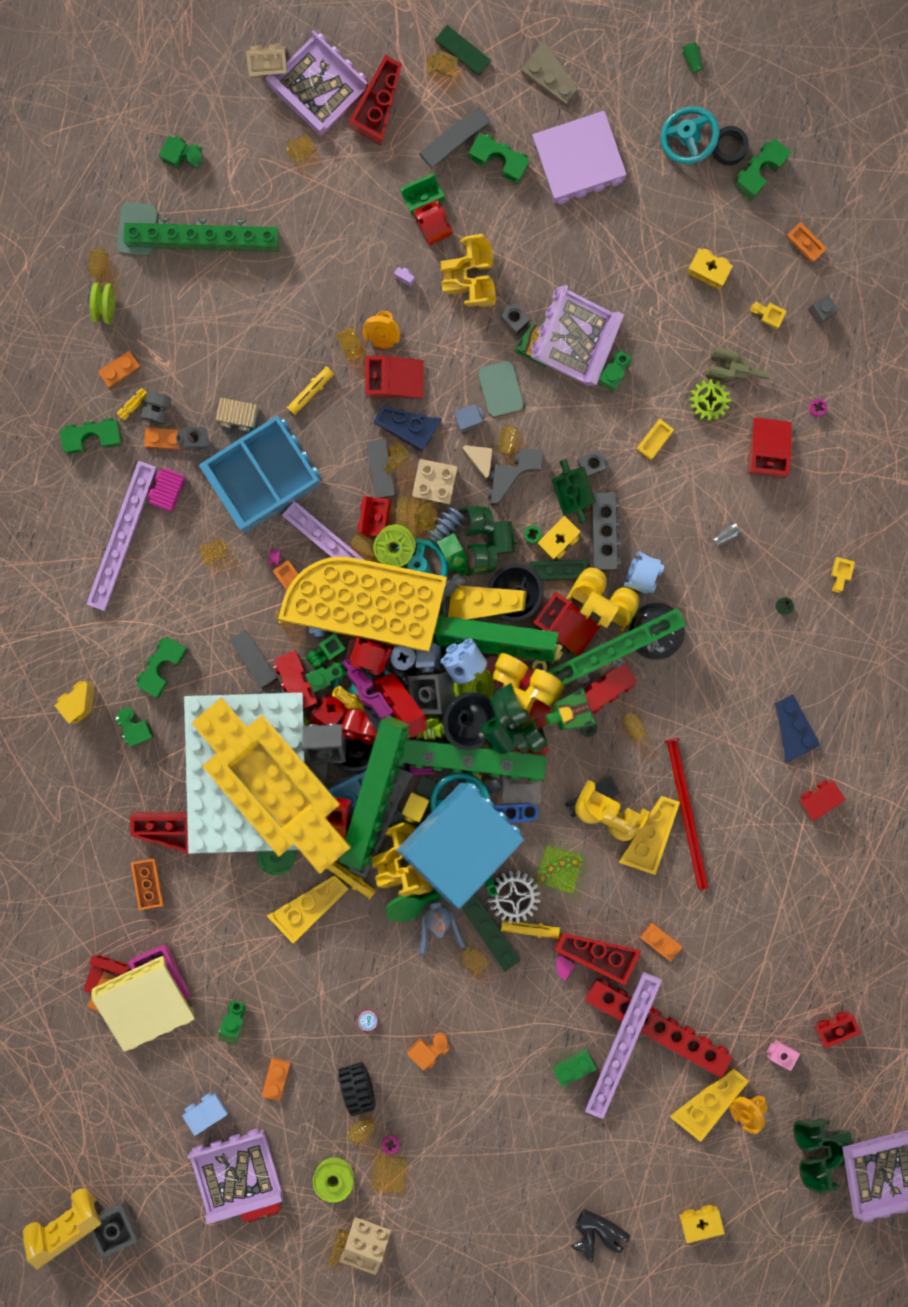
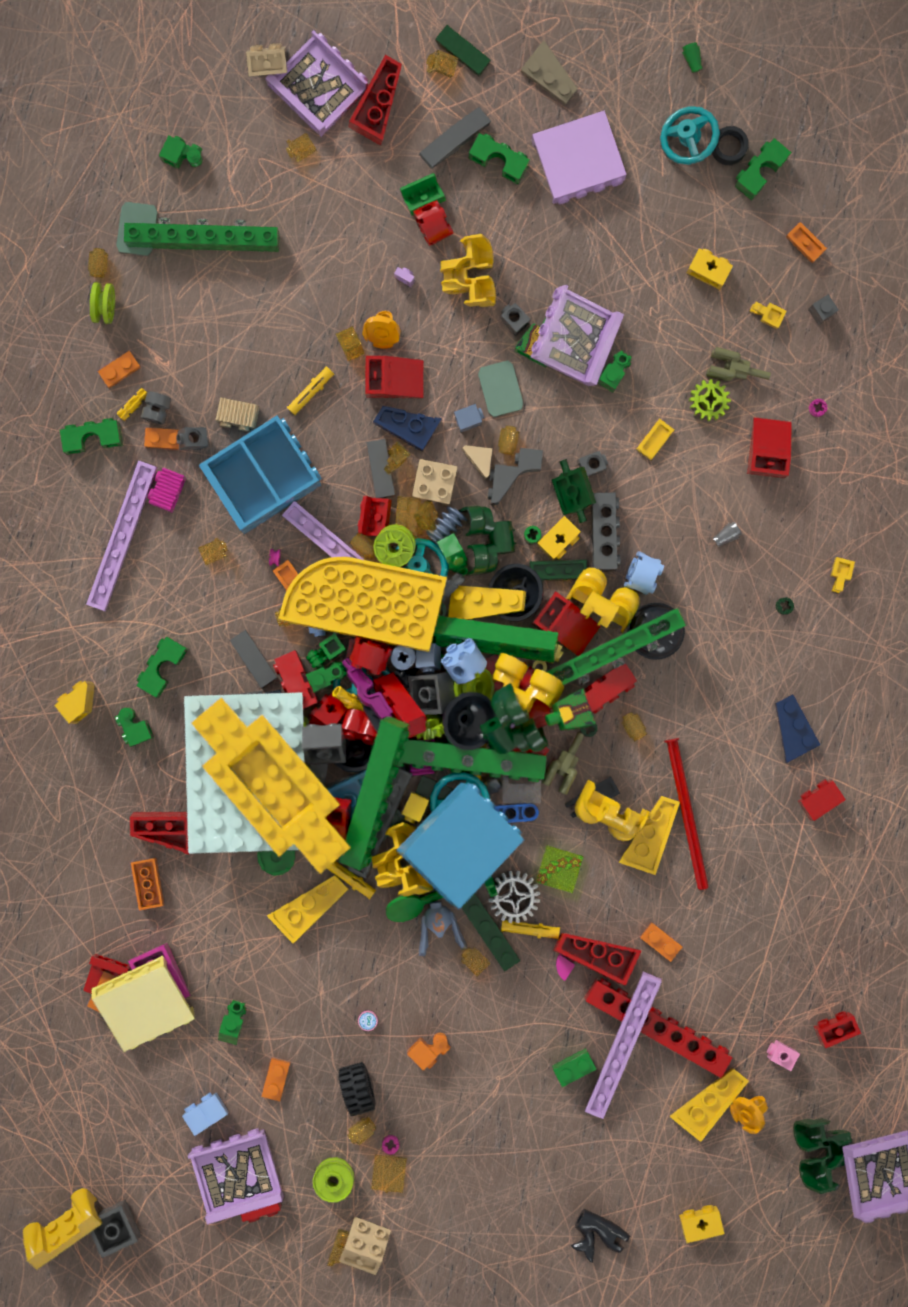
(564, 766): none -> olive plant

